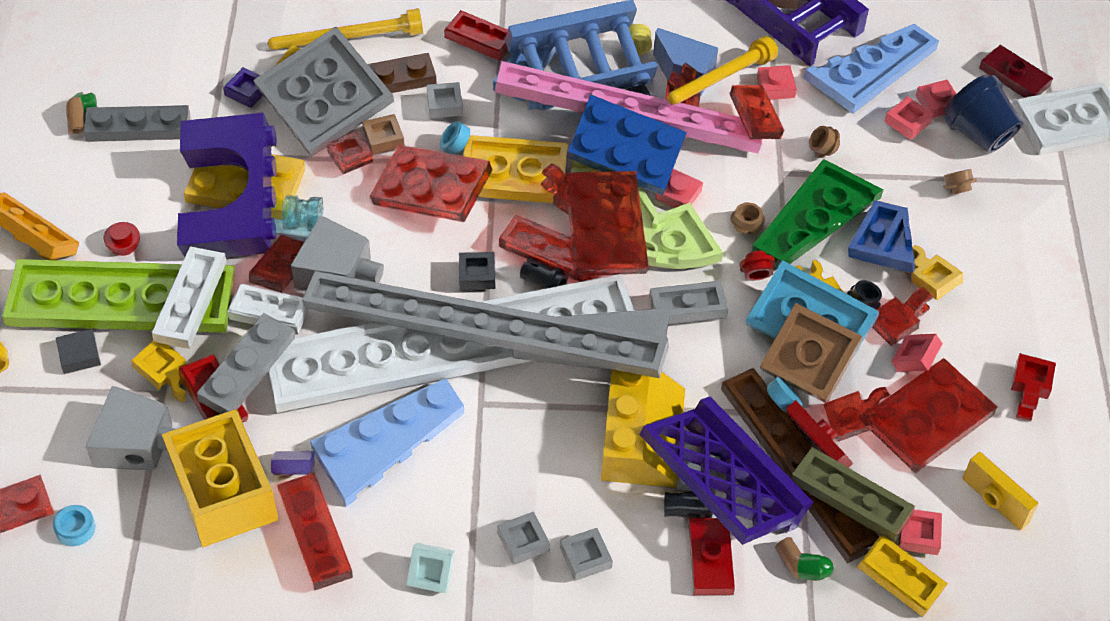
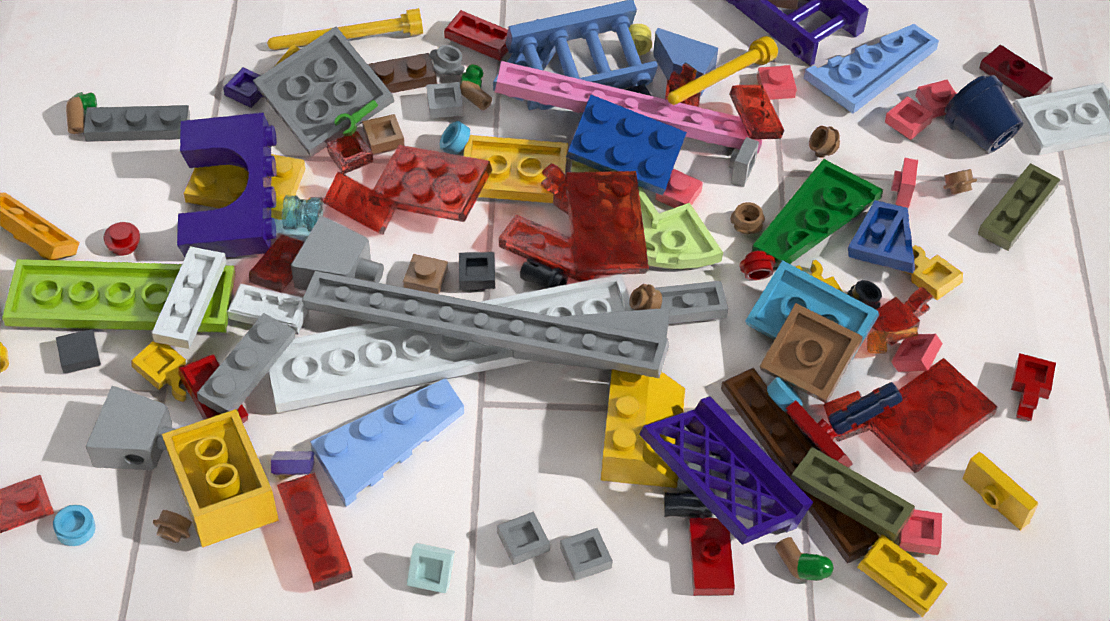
(172, 526): none -> medium nougat plate
(355, 117): none -> bright green hand
(360, 203): none -> clear red plate
(425, 274): none -> medium nougat plate
(447, 60): none -> light grey plate
(471, 87): none -> medium nougat arm
(645, 298): none -> medium nougat plate
(743, 161): none -> light grey plate
(865, 408): none -> dark blue axle
(878, 340): none -> clear orange hand
(904, 182): none -> coral plate
(1019, 207): none -> olive plate

